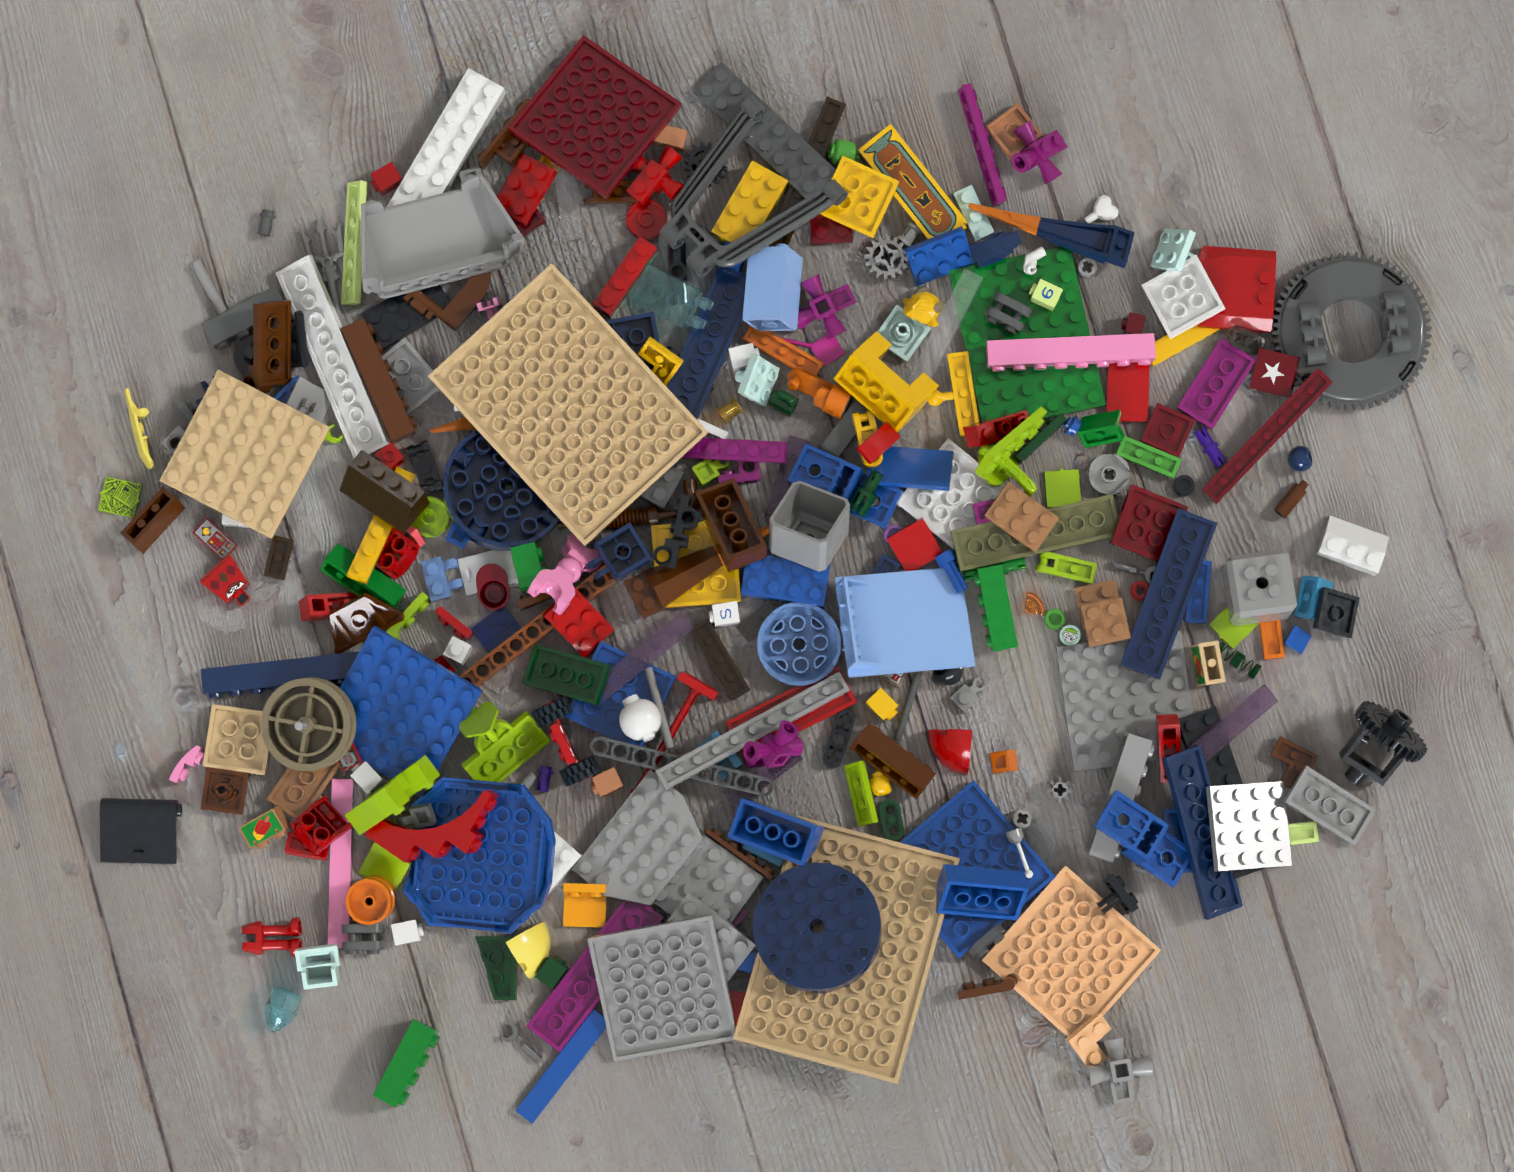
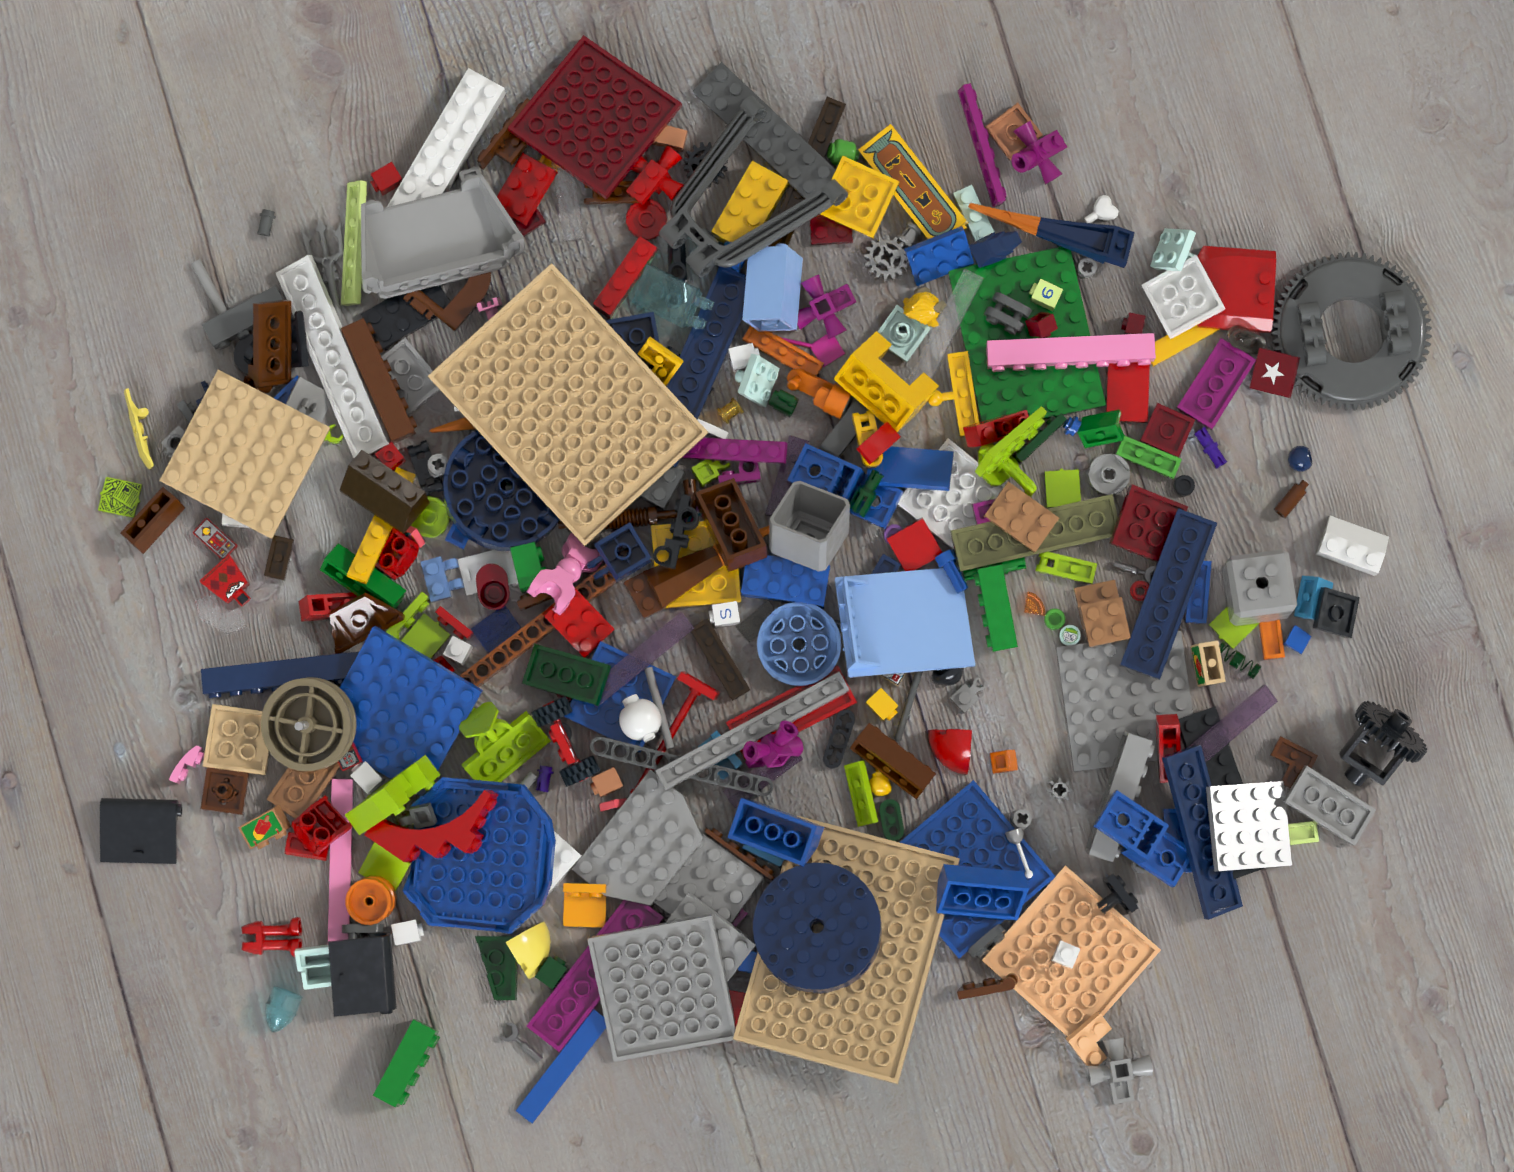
(366, 975): none -> black door
(426, 636): none -> lime piece
(431, 465): none -> light grey bush
(612, 804): none -> coral tile
(1030, 260): white arm -> none
(1041, 325): none -> dark red plate
(1065, 954): none -> white brick
(1267, 435): dark red plate -> none

